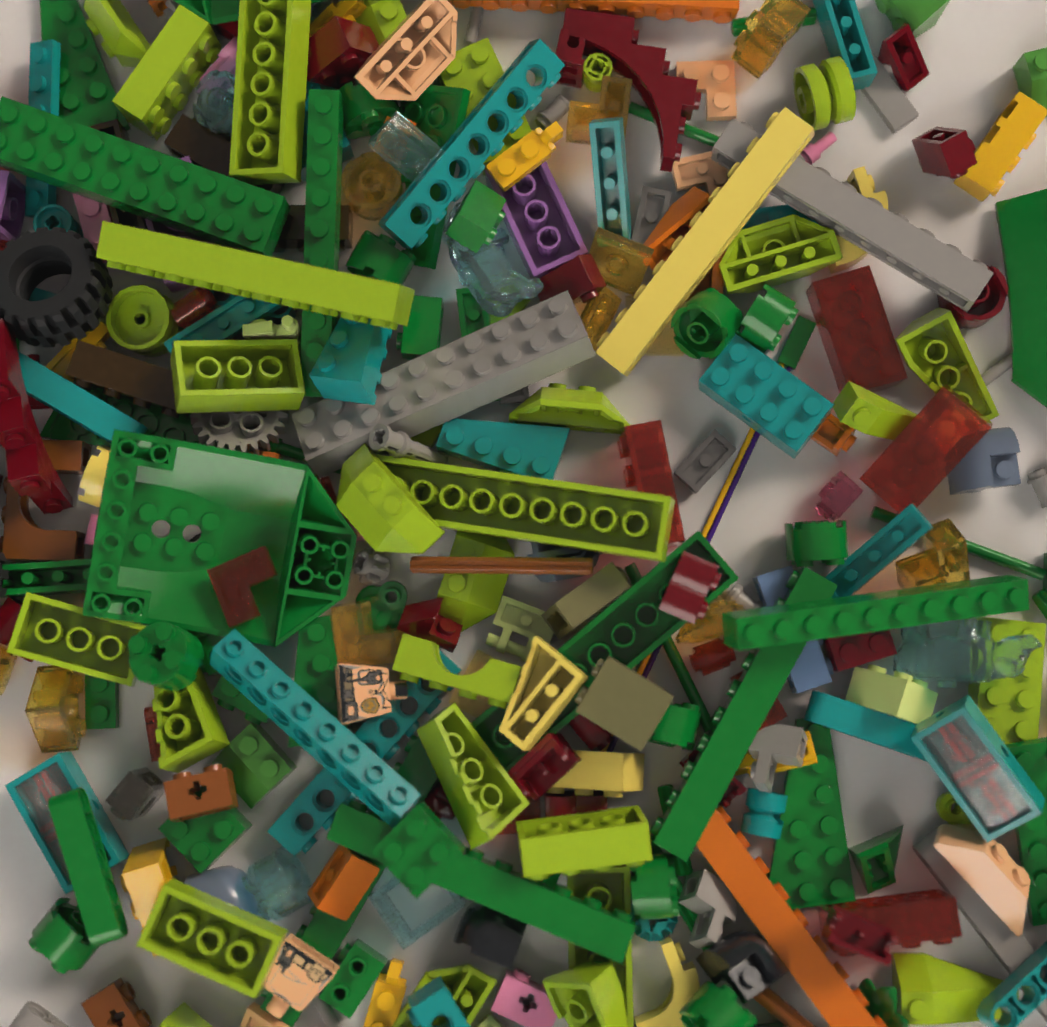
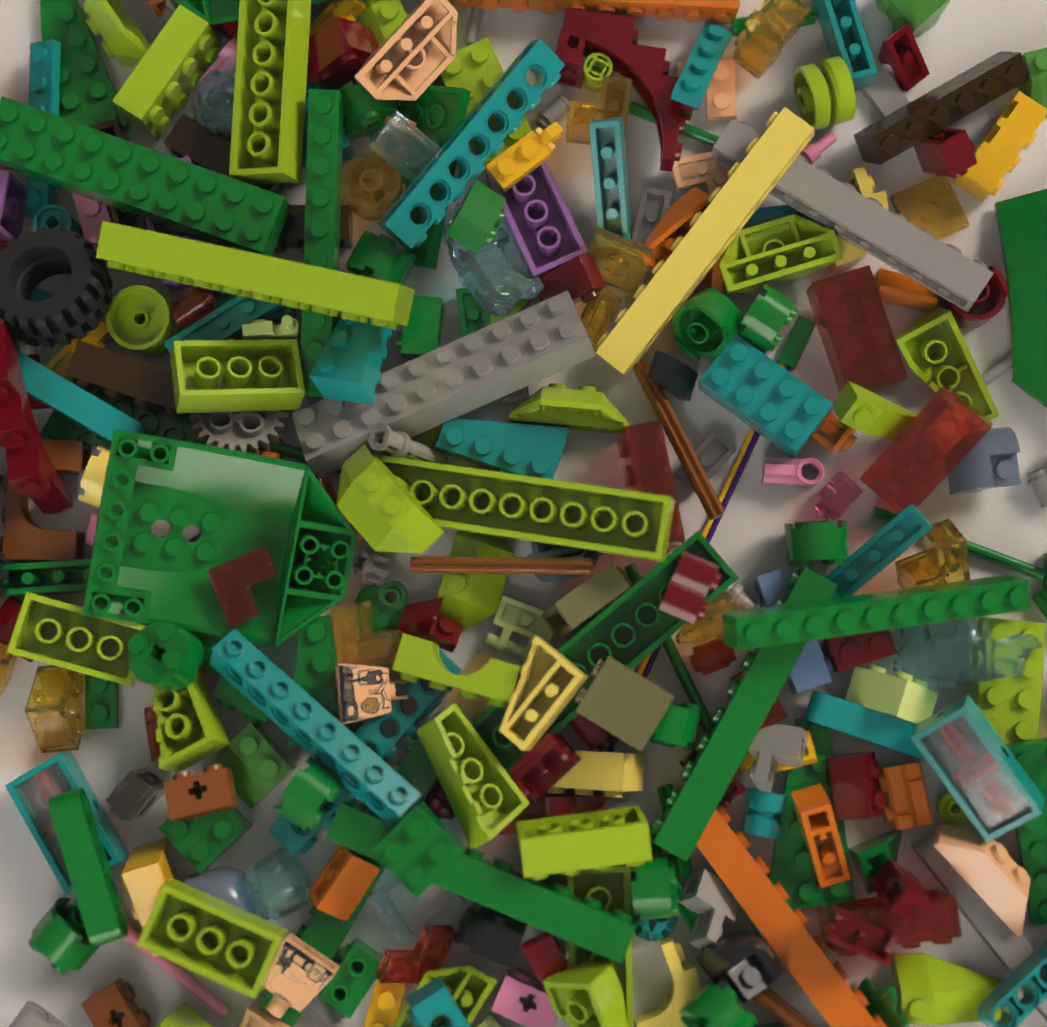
(182, 977): none -> bright pink bar
(309, 794): none -> green brick
(428, 955): none -> clear red plate
(545, 955): none -> dark red slope
(672, 375): none -> black slope
(680, 443): none -> dark orange axle
(701, 65): none -> teal plate
(788, 471): none -> bright pink piece
(821, 835): none -> orange slope
(856, 786): none -> dark red brick
(901, 891): none -> dark red hinge
(903, 291): none -> orange panel
(905, 795): none -> orange brick
(931, 207): none -> clear yellow tile
(941, 107): none -> dark brown brick

